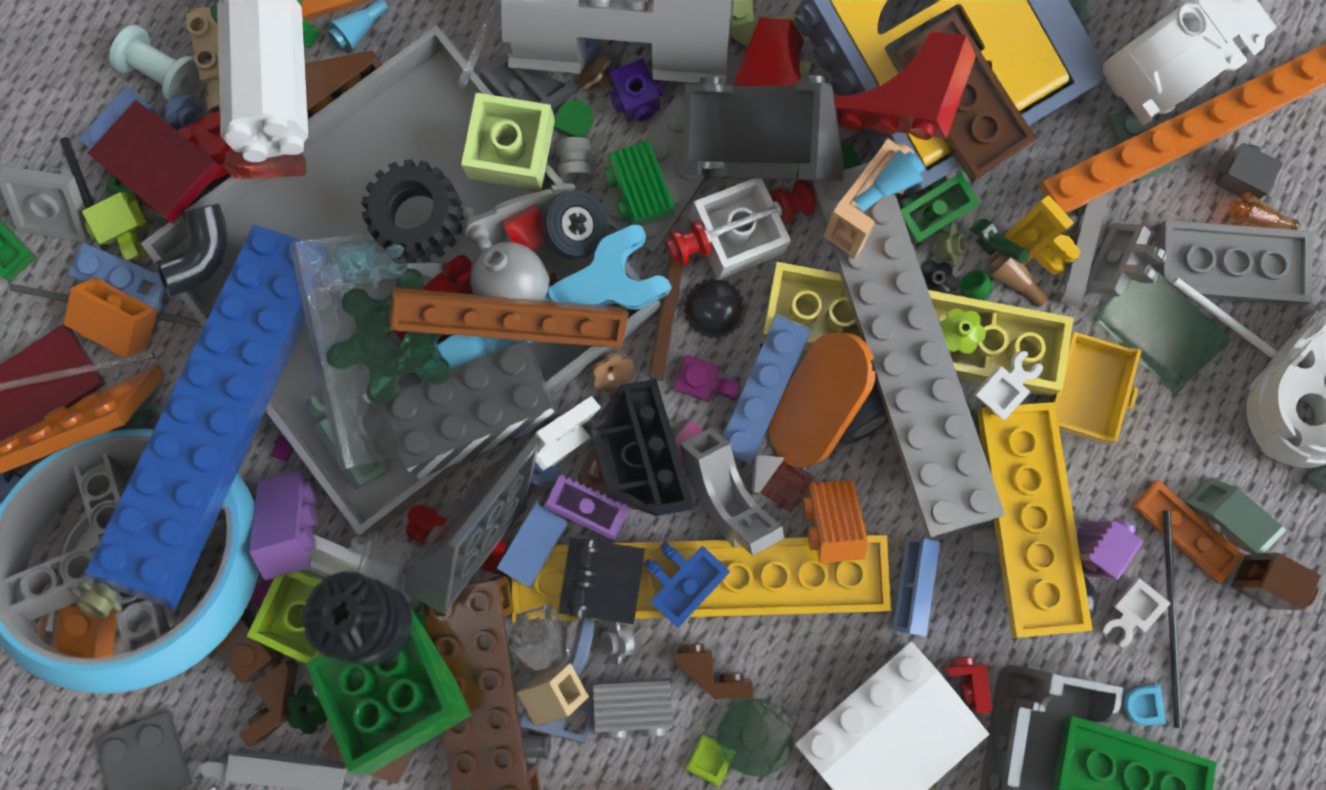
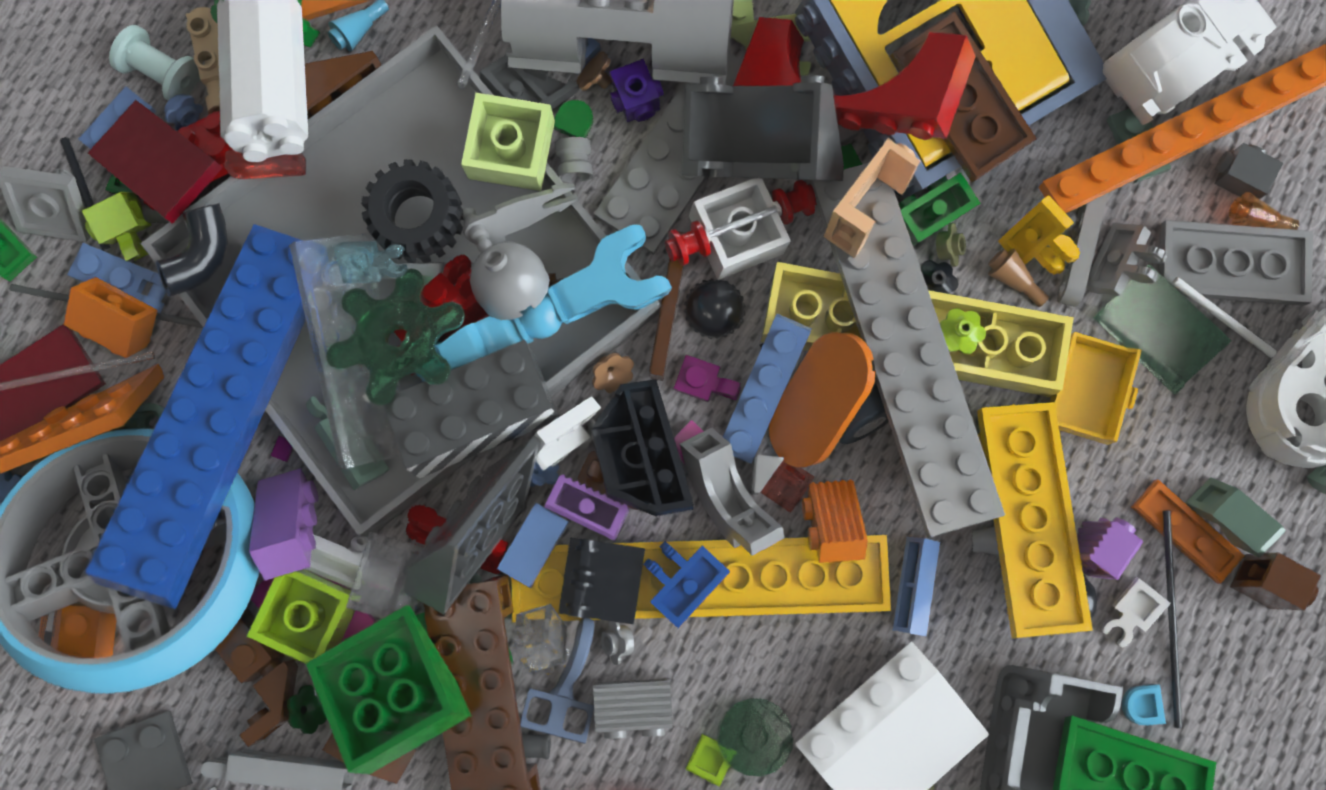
(97, 600): olive plate -> none
(377, 623): black wheel -> none
(507, 318): dark orange tile -> none
(525, 228): red tile -> none
(552, 694): tan brick -> none
(555, 224): black bush -> none
(639, 184): green brick -> none
(699, 666): reddish brown slope -> none
(898, 174): medium azure cone -> none
(975, 689): red bracket -> none
(977, 278): green hinge -> none
(992, 241): dark green bar -> none
(1004, 388): white plate -> none

